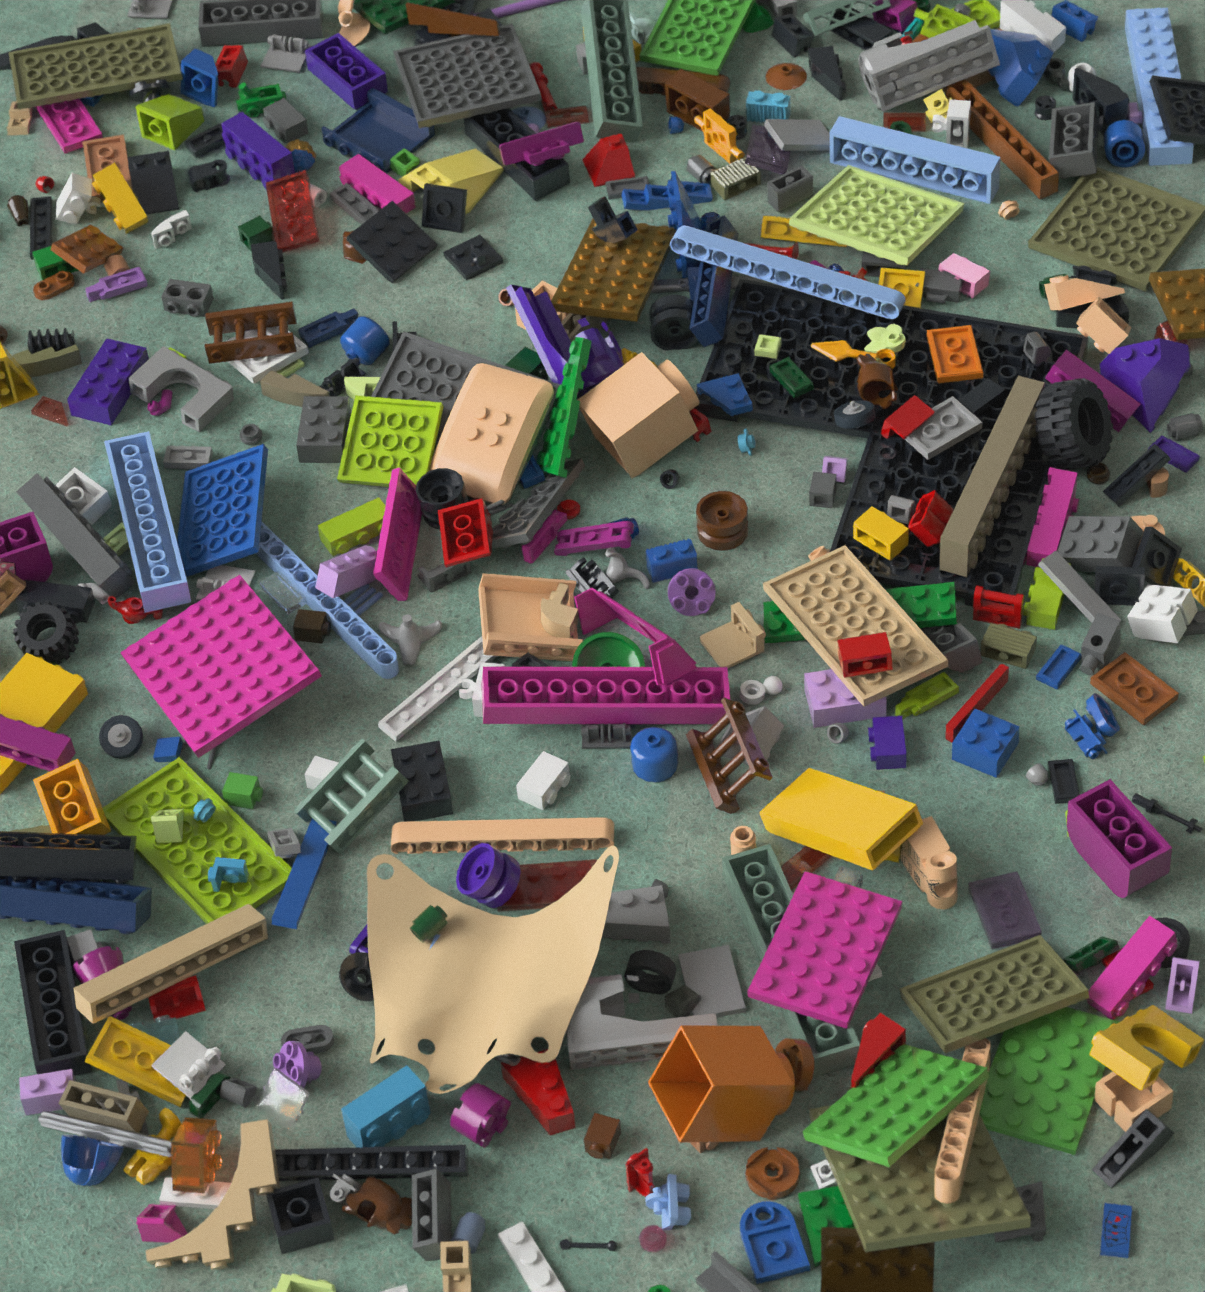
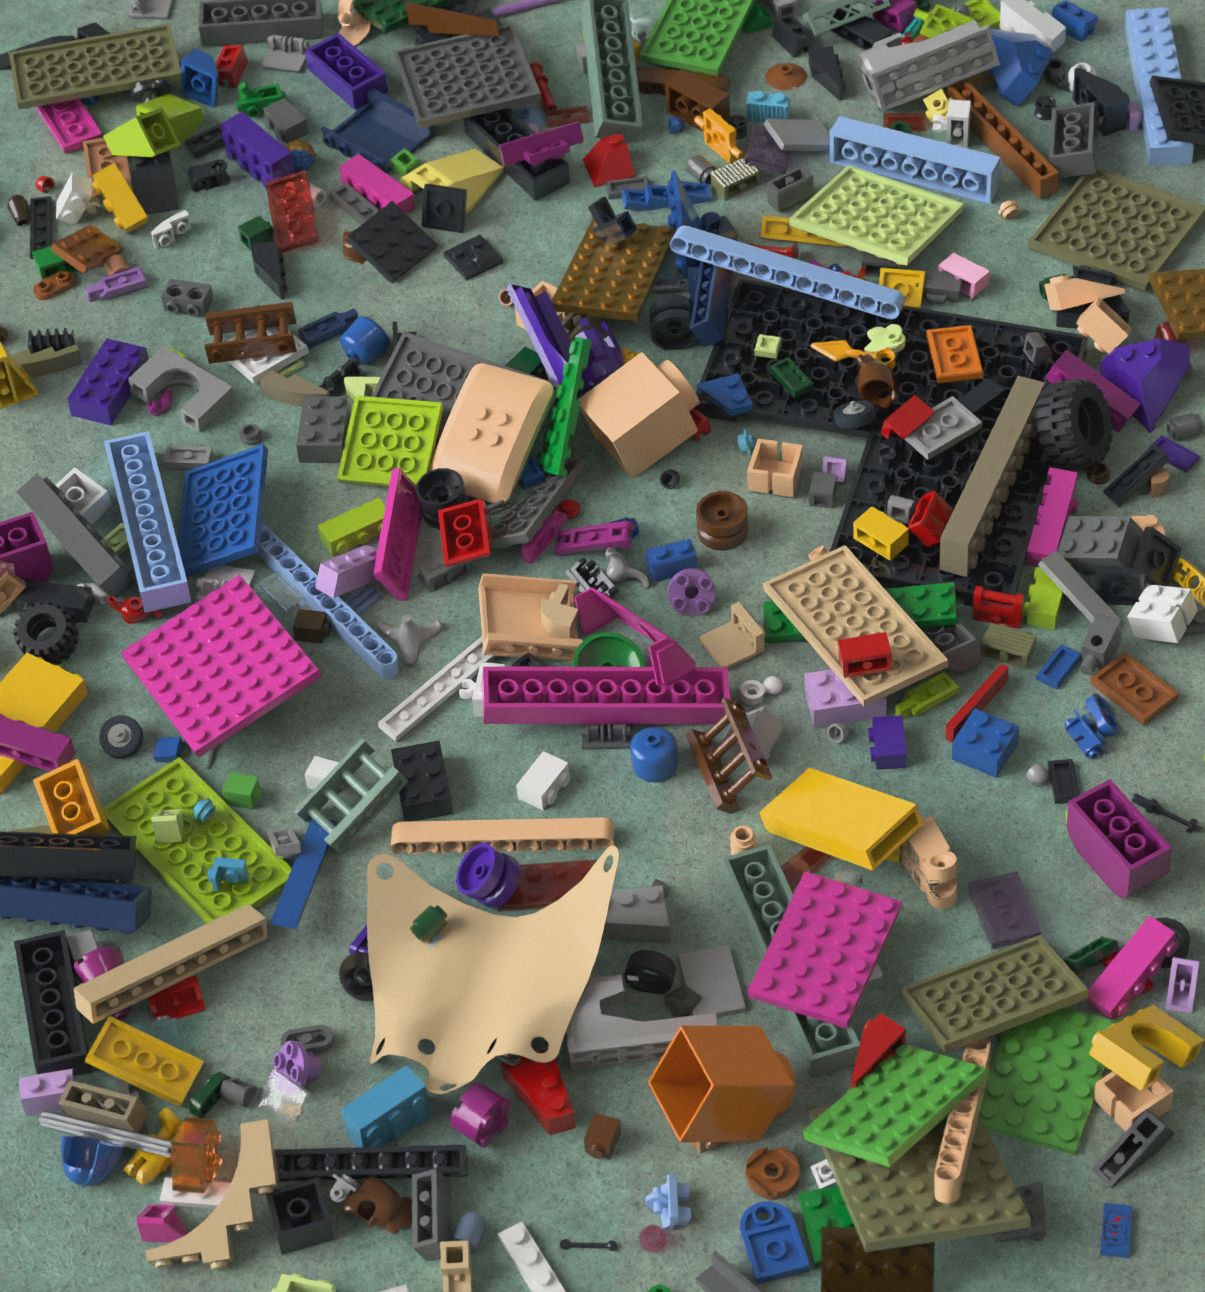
(19, 120): tan slope -> none
(50, 410): clear red tile -> none
(143, 136): none -> lime slope
(188, 1064): white hinge -> none
(639, 1173): red hinge -> none
(769, 473): none -> light nougat piece
(801, 1060): dark orange piece -> none
(1124, 143): blue head -> none

